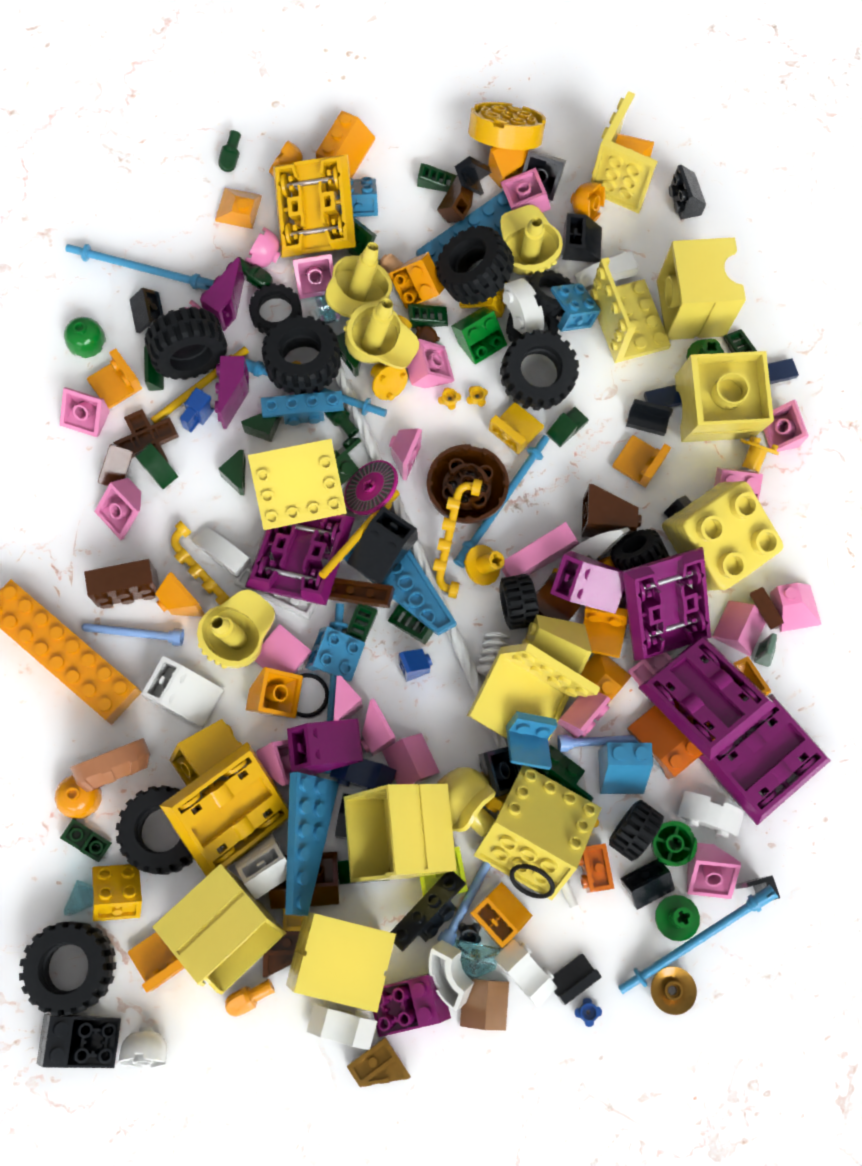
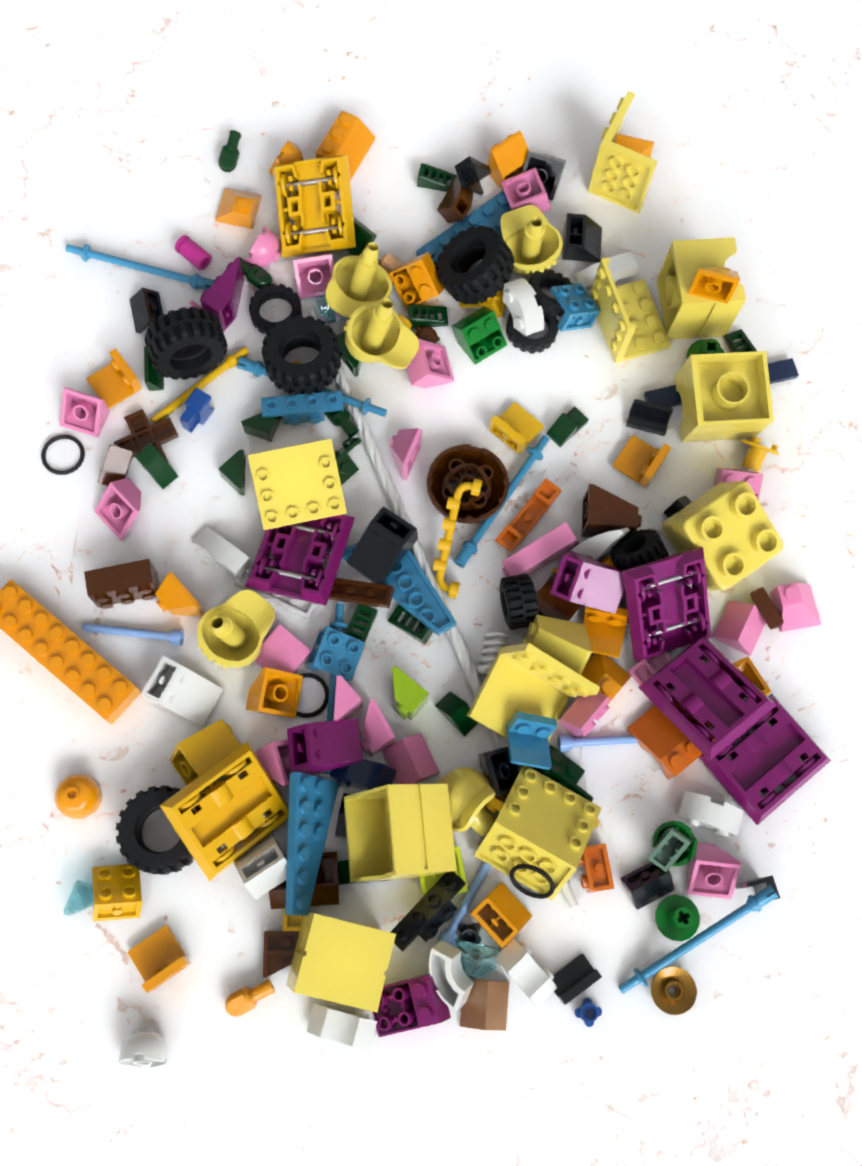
(37, 961): black tyre -> none
(43, 454): none -> black tyre
(78, 1041): black slope -> none
(84, 337): green cylinder -> none
(85, 840): dark green slope -> none
(111, 765): nougat piece -> none
(193, 252): none -> dark pink piece
(195, 569): yellow bar -> none
(219, 930): light yellow piece -> none
(231, 388): magenta slope -> none
(352, 541): yellow bar -> none
(364, 197): dark azure bracket -> none
(371, 487): piece -> none
(378, 1066): pearl gold wing -> none
(388, 381): yellow piece -> none
(408, 695): none -> lime slope
(414, 664): blue slope -> none
(448, 392): yellow plate -> none
(456, 712): none -> dark green slope
(477, 390): yellow plate -> none
(483, 564): yellow piece -> none
(506, 126): yellow brick -> none
(528, 516): none -> orange slope
(557, 352): black tyre -> none
(588, 199): light orange cylinder -> none
(624, 767): dark azure slope -> none
(636, 830): black tyre -> none
(668, 848): none -> sand green slope
(686, 193): black slope -> none
(714, 283): none -> light orange slope
(766, 650): sand green slope -> none
(787, 428): bright pink slope -> none

